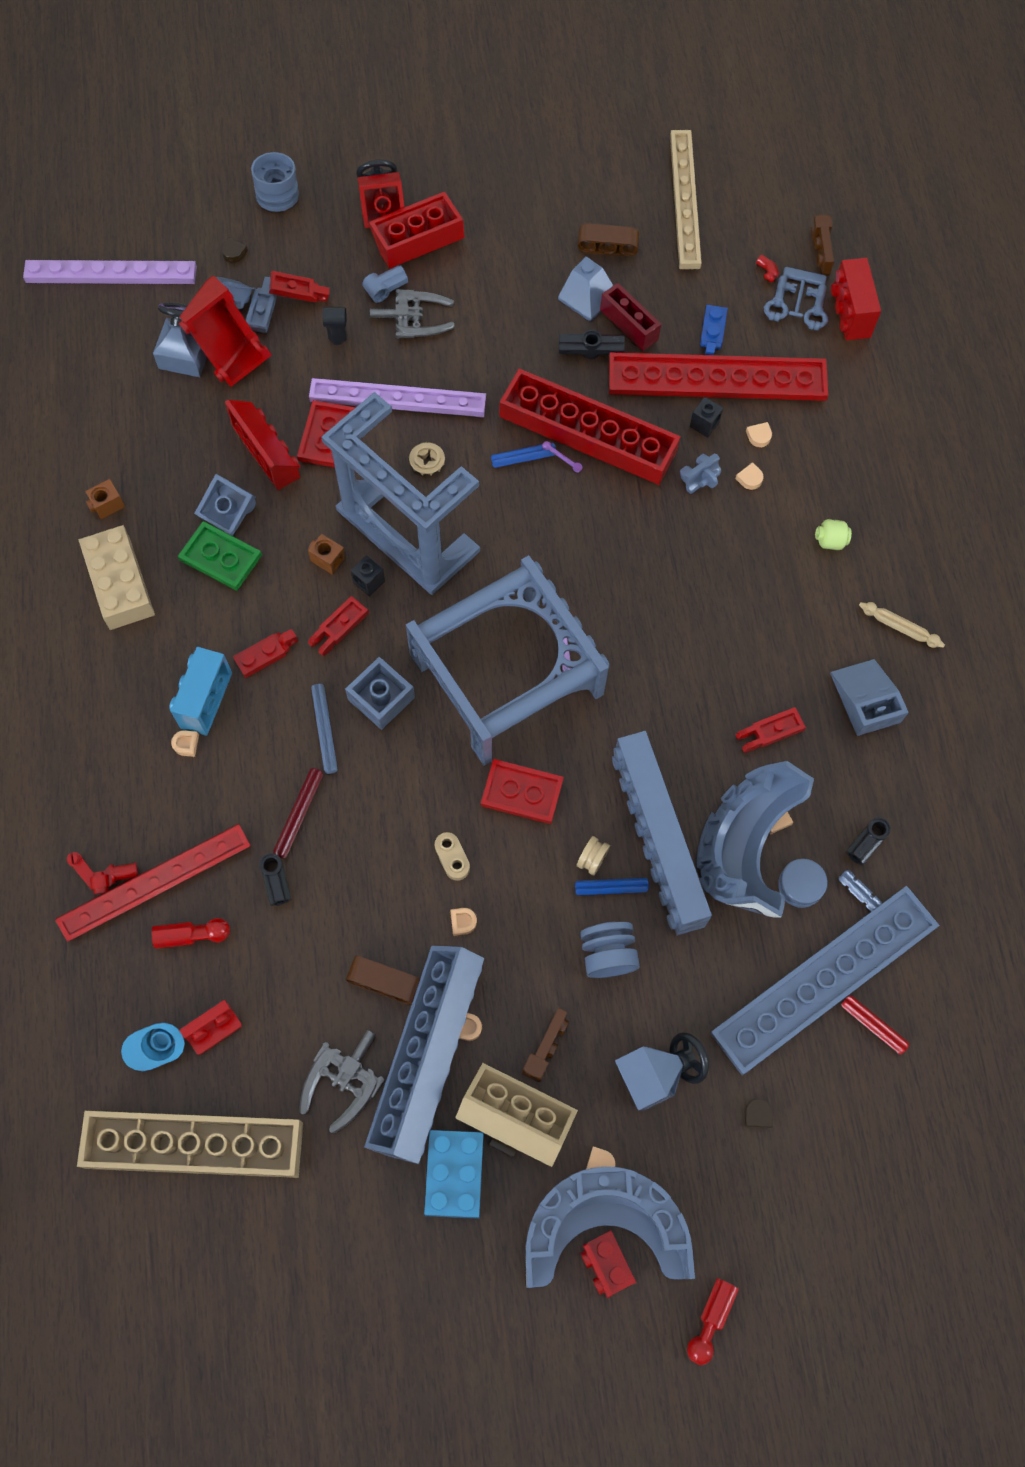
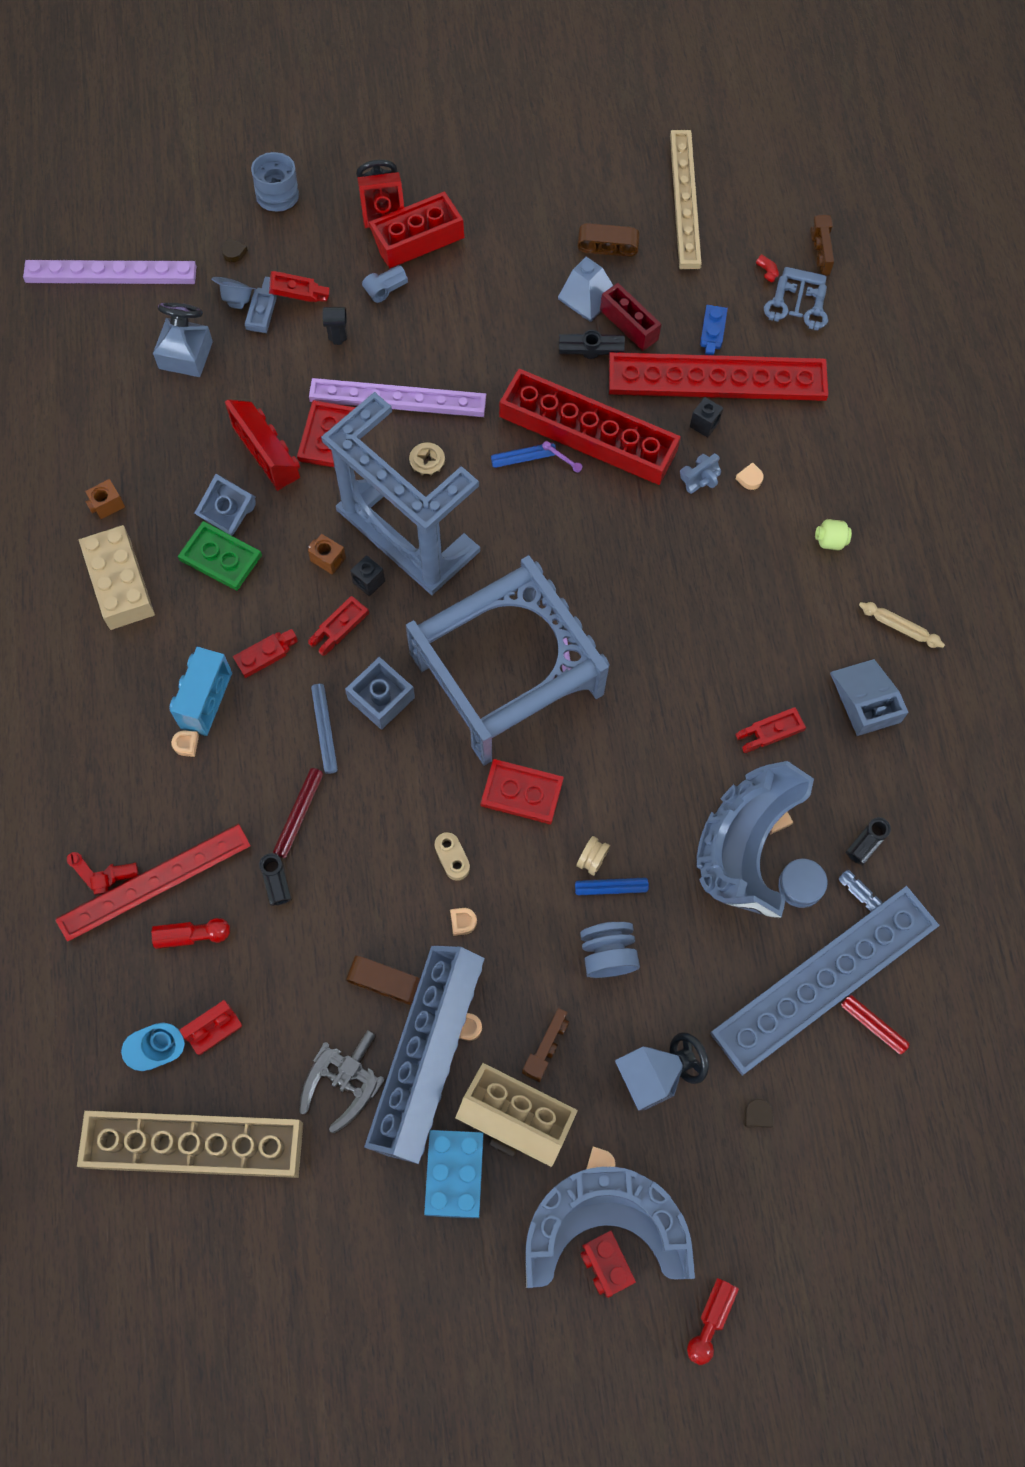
(222, 332): red windscreen -> none
(404, 313): flat silver bar -> none
(661, 834): sand blue brick -> none
(759, 434): light nougat tile -> none
(856, 299): red brick -> none

